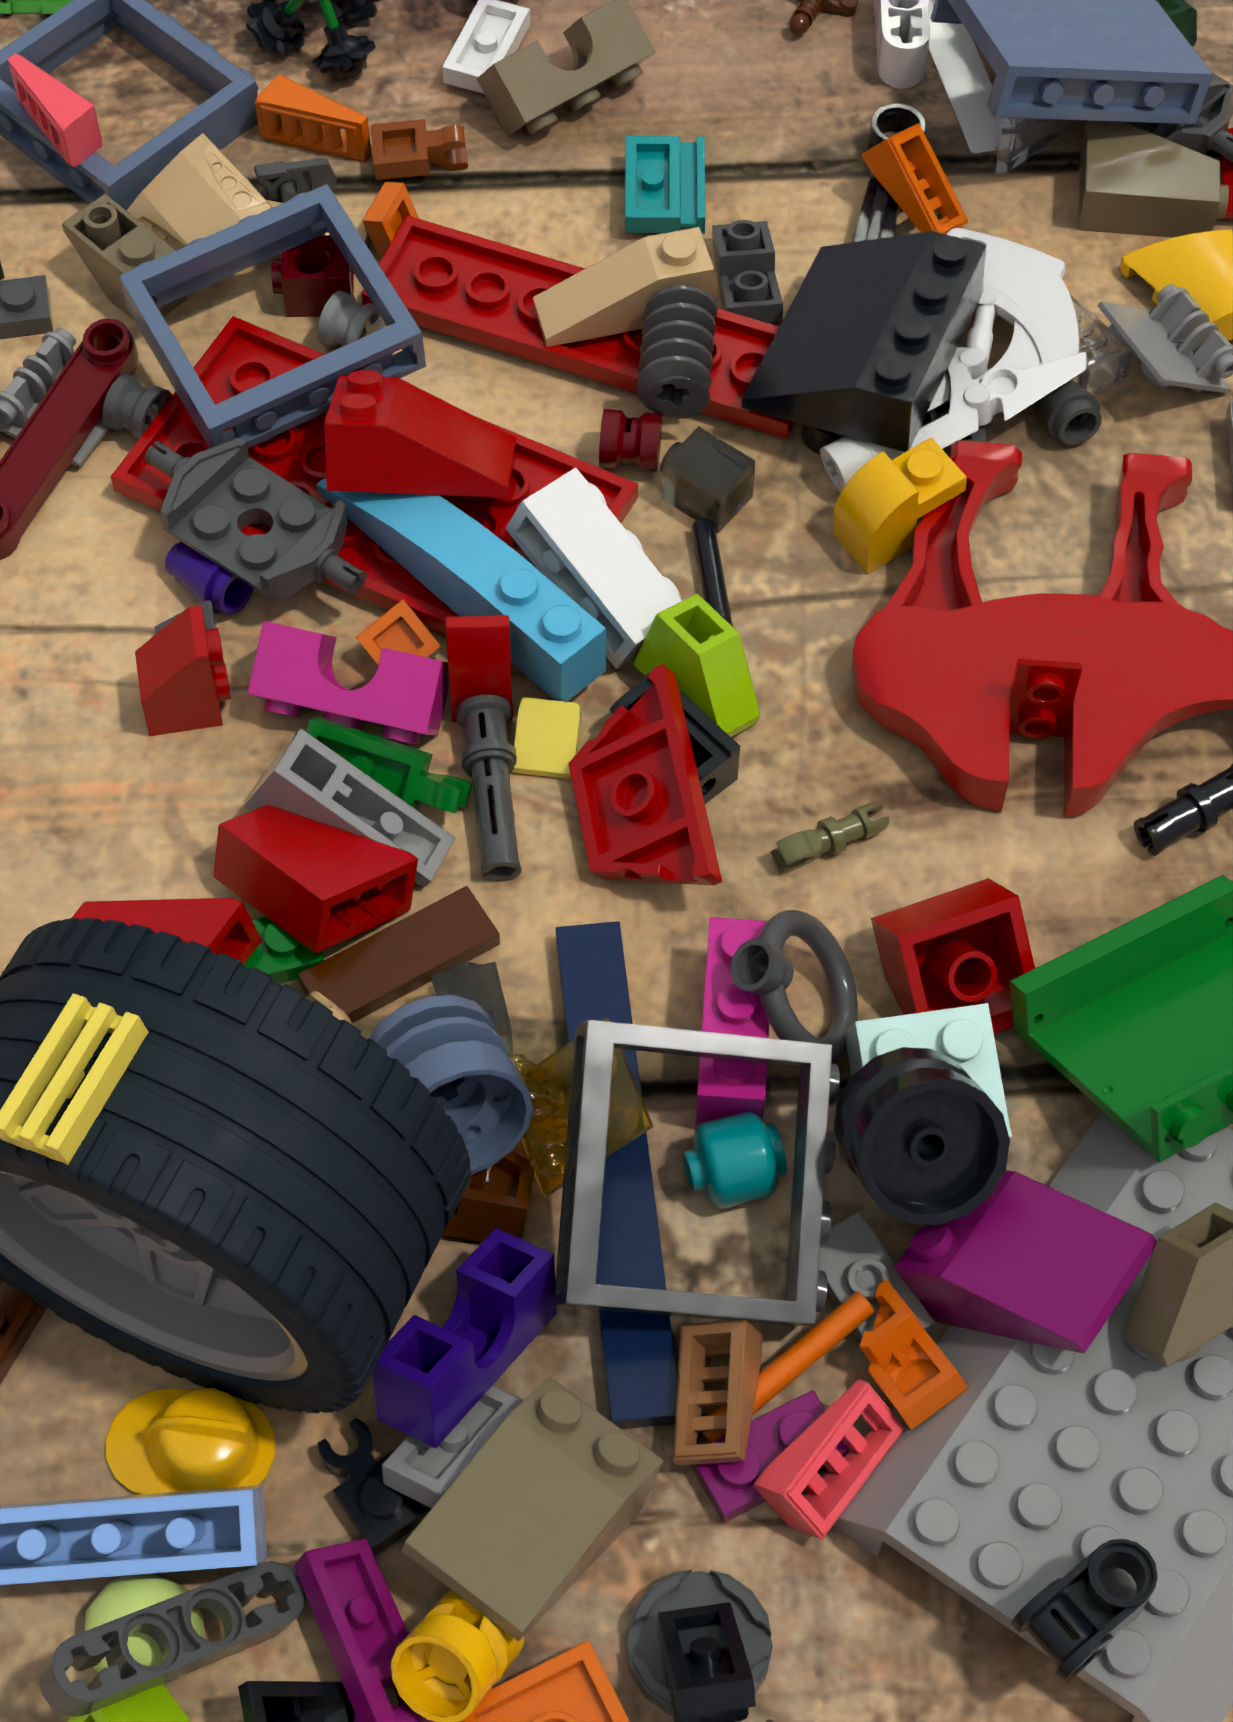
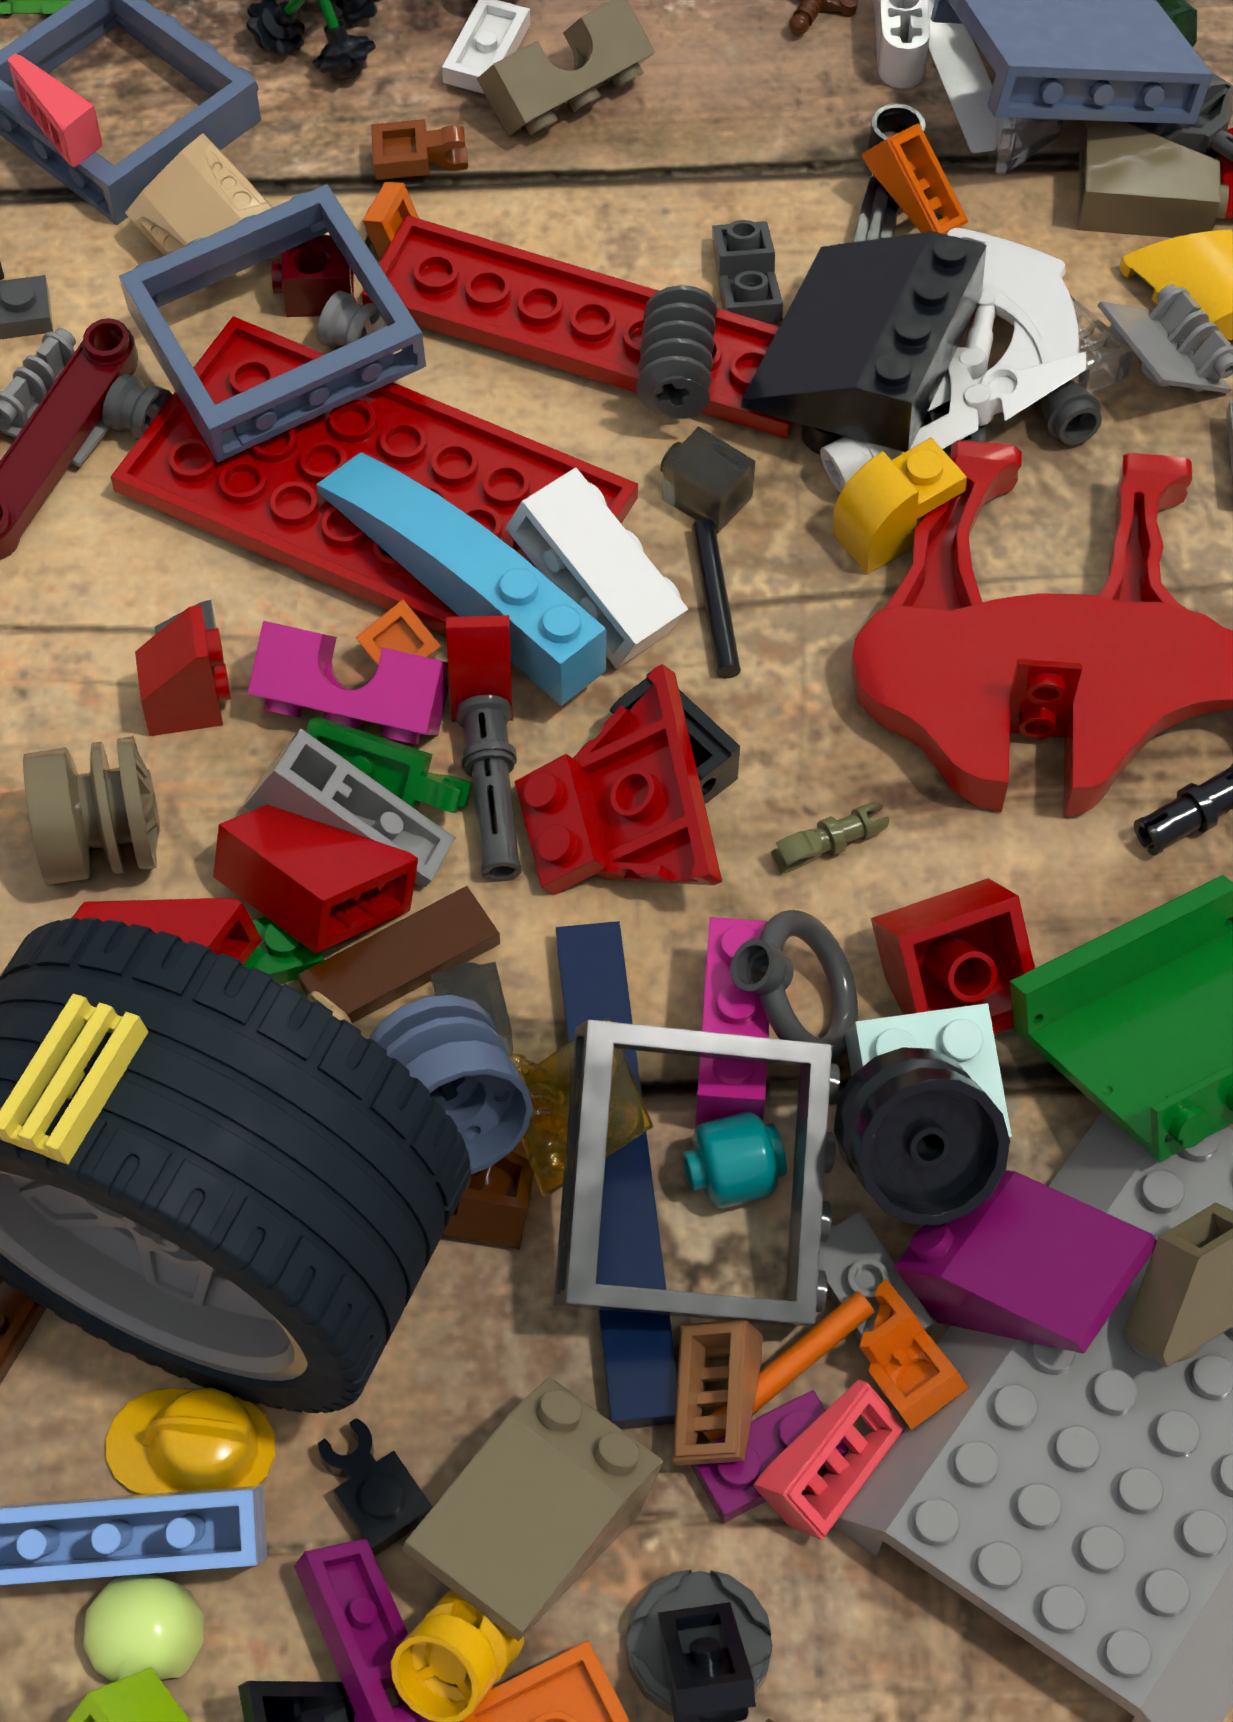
(90, 811): none -> dark tan wheel
(114, 244): dark tan slope -> none
(173, 1631): dark grey beam -> none
(207, 580): dark purple cone -> none
(225, 492): dark grey plate -> none
(288, 179): dark grey piece -> none
(311, 121): orange slope -> none
(407, 441): red slope -> none
(428, 1472): light grey plate -> none
(439, 1373): dark purple arch -> none
(547, 737): light yellow slope -> none
(560, 824): none -> red plate
(615, 291): tan slope -> none
(630, 440): dark red wheel -> none
(664, 184): teal plate -> none
(706, 662): lime slope -> none
(1078, 1616): black piece -> none

